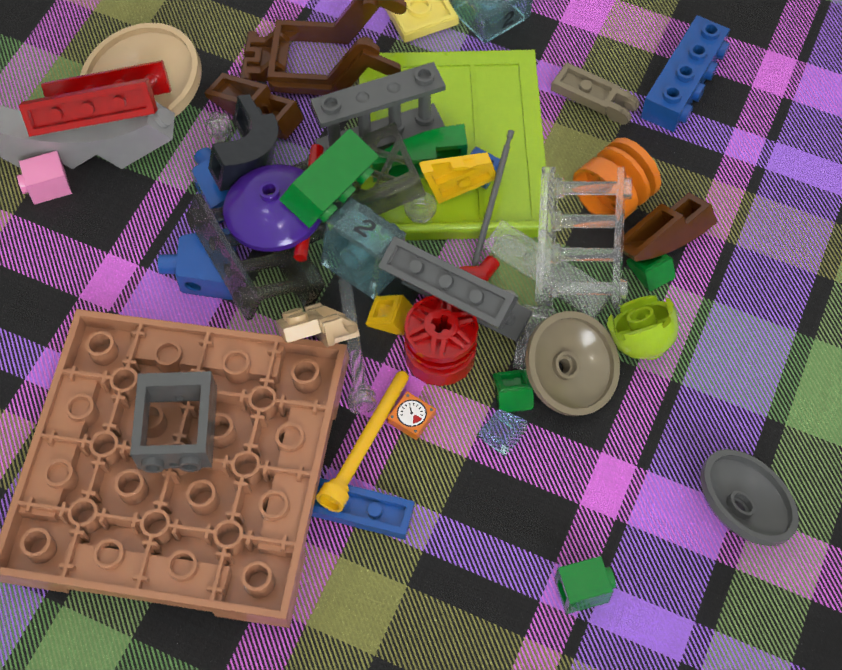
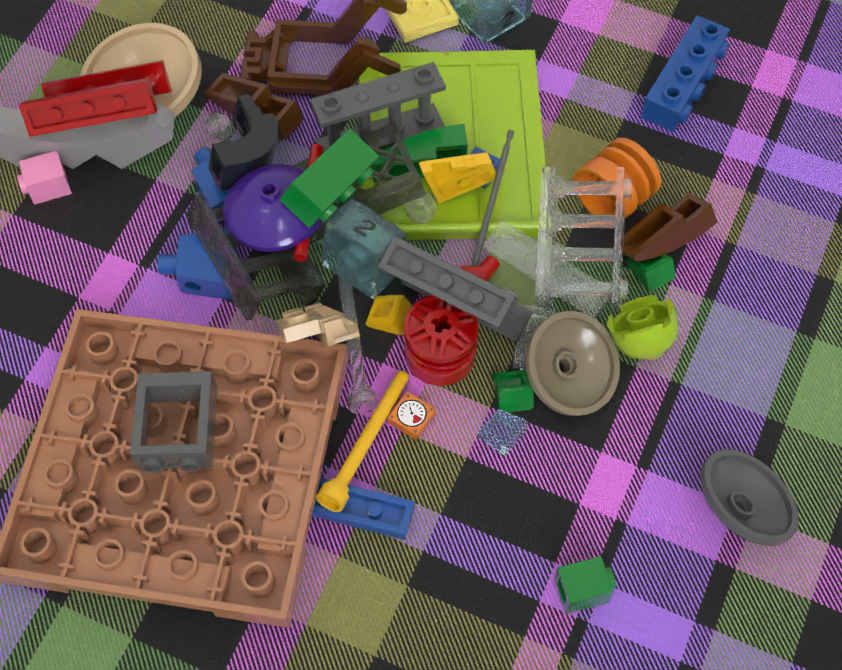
(595, 93): dark tan hinge -> none

